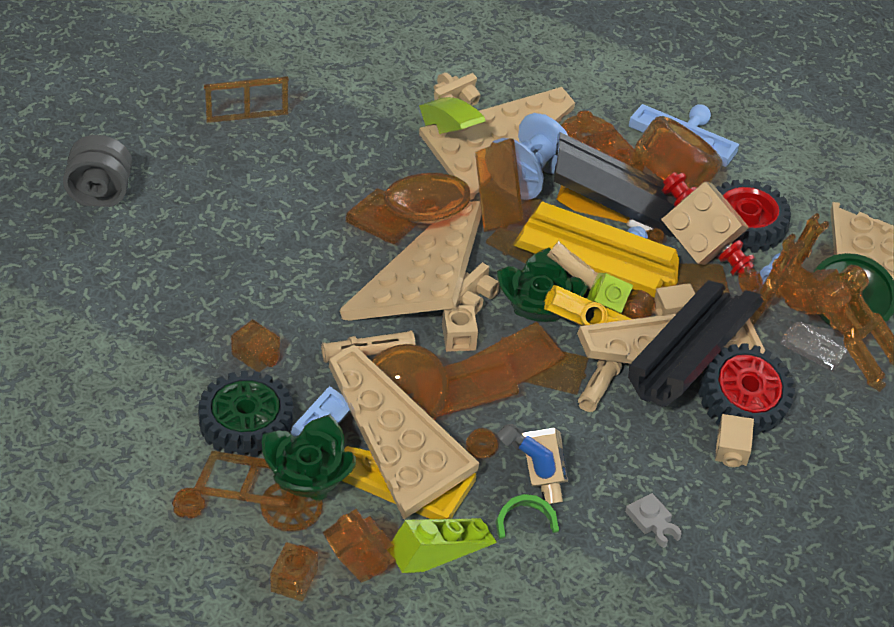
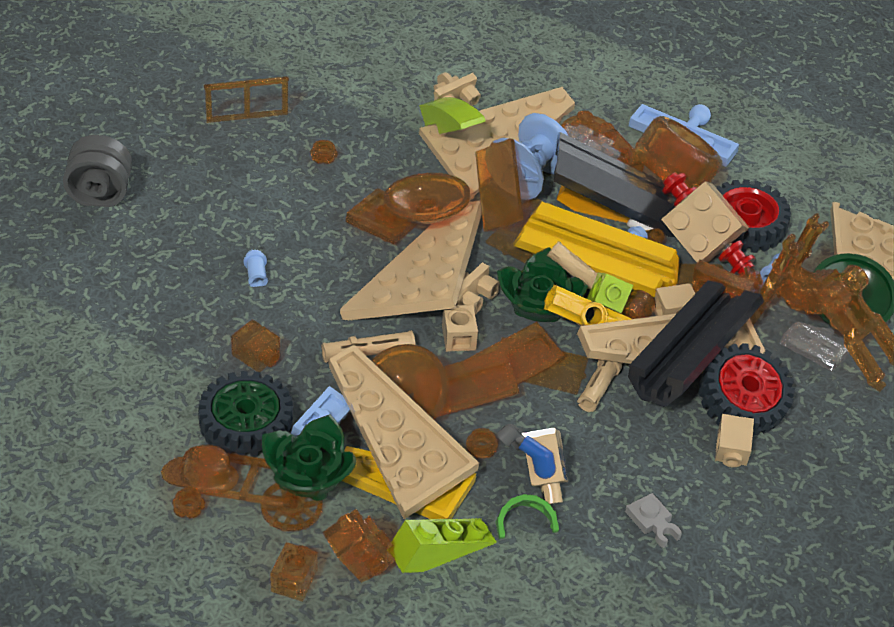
(203, 469): none -> clear orange piece
(255, 264): none -> light blue pin
(323, 152): none -> clear orange plate
(586, 136): none -> clear wing
(733, 283): none -> clear orange plate

